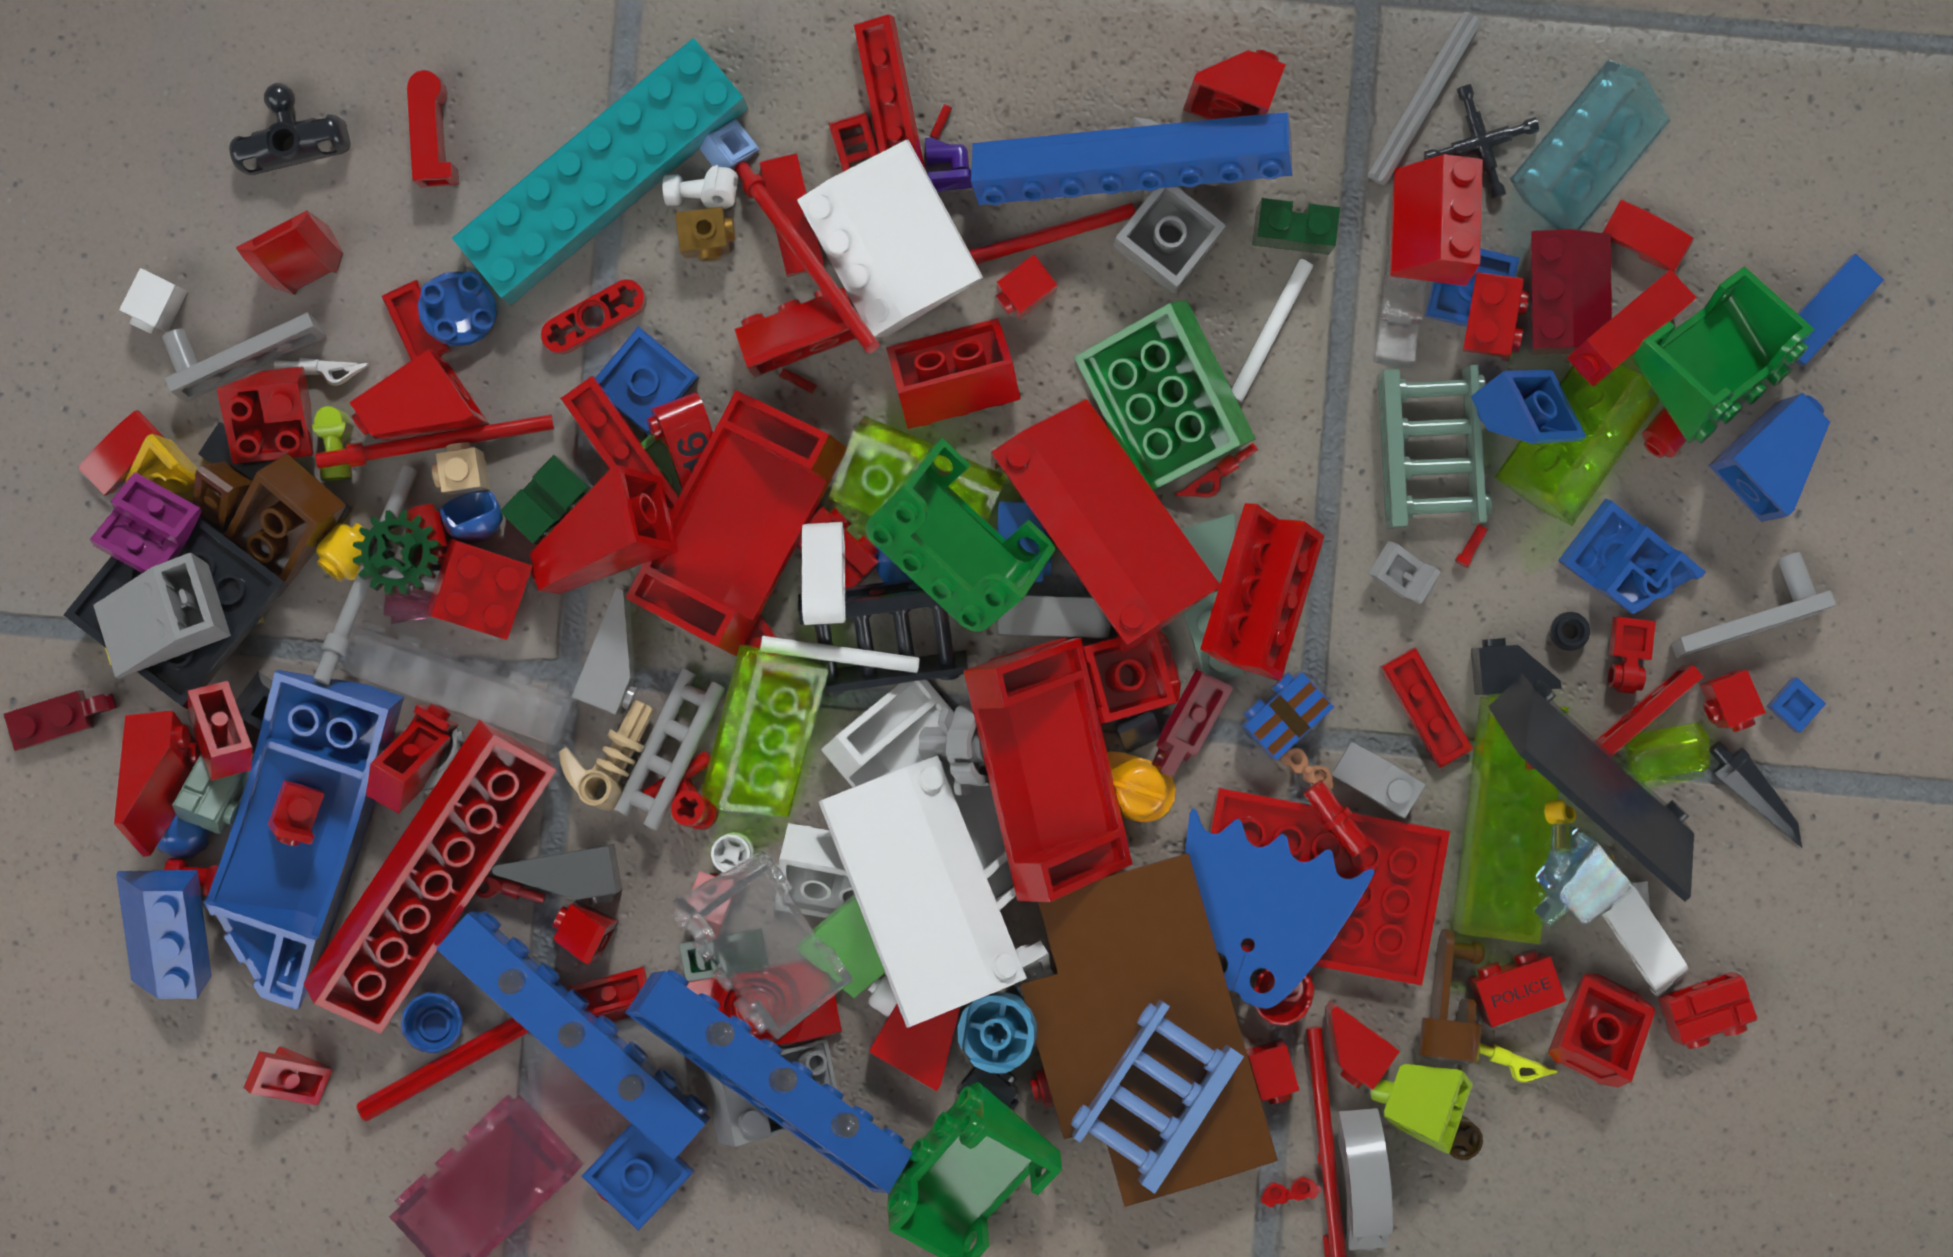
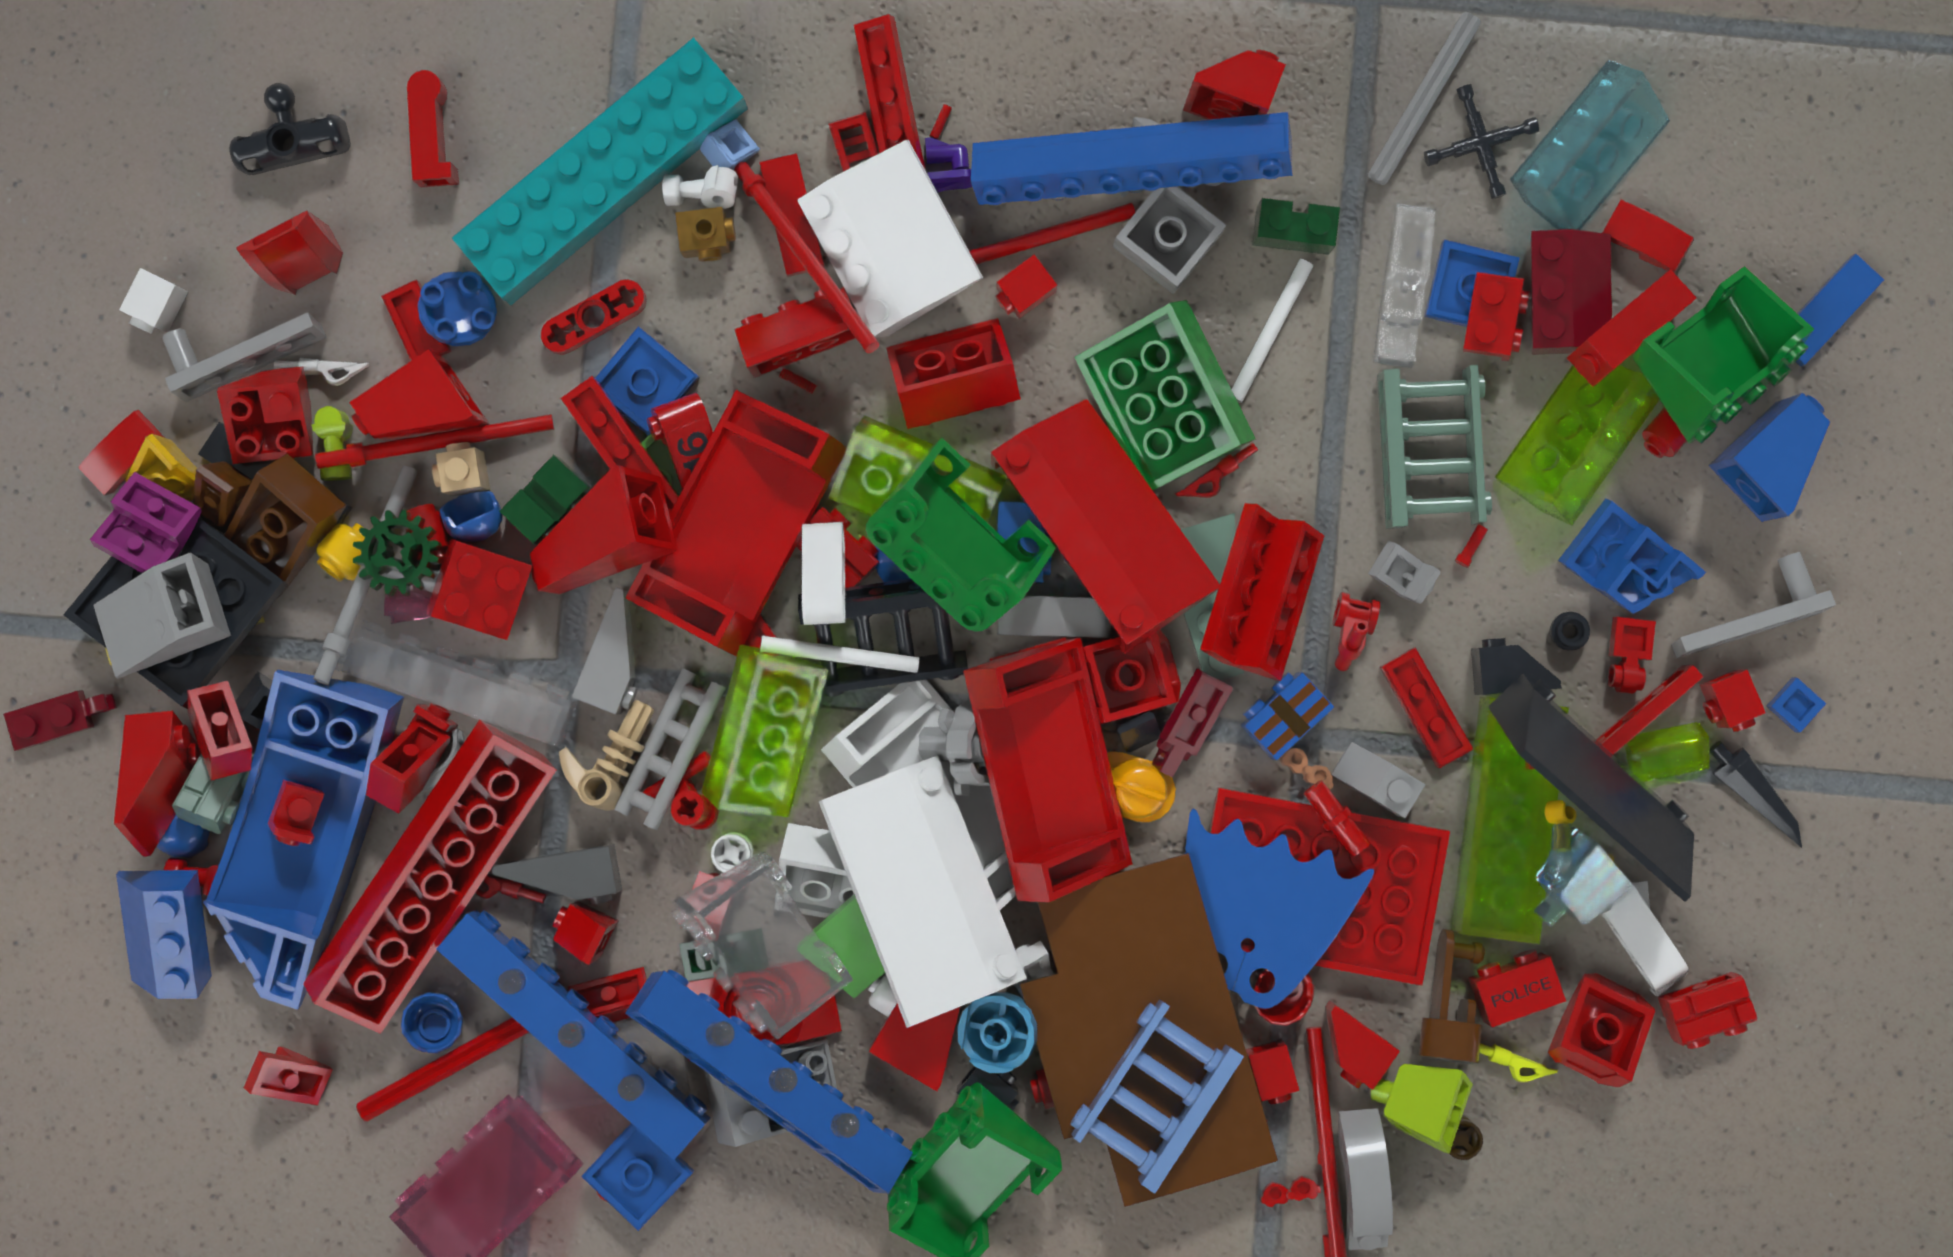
(1356, 621): none -> red piece
(1437, 220): red slope -> none
(1528, 407): blue slope -> none

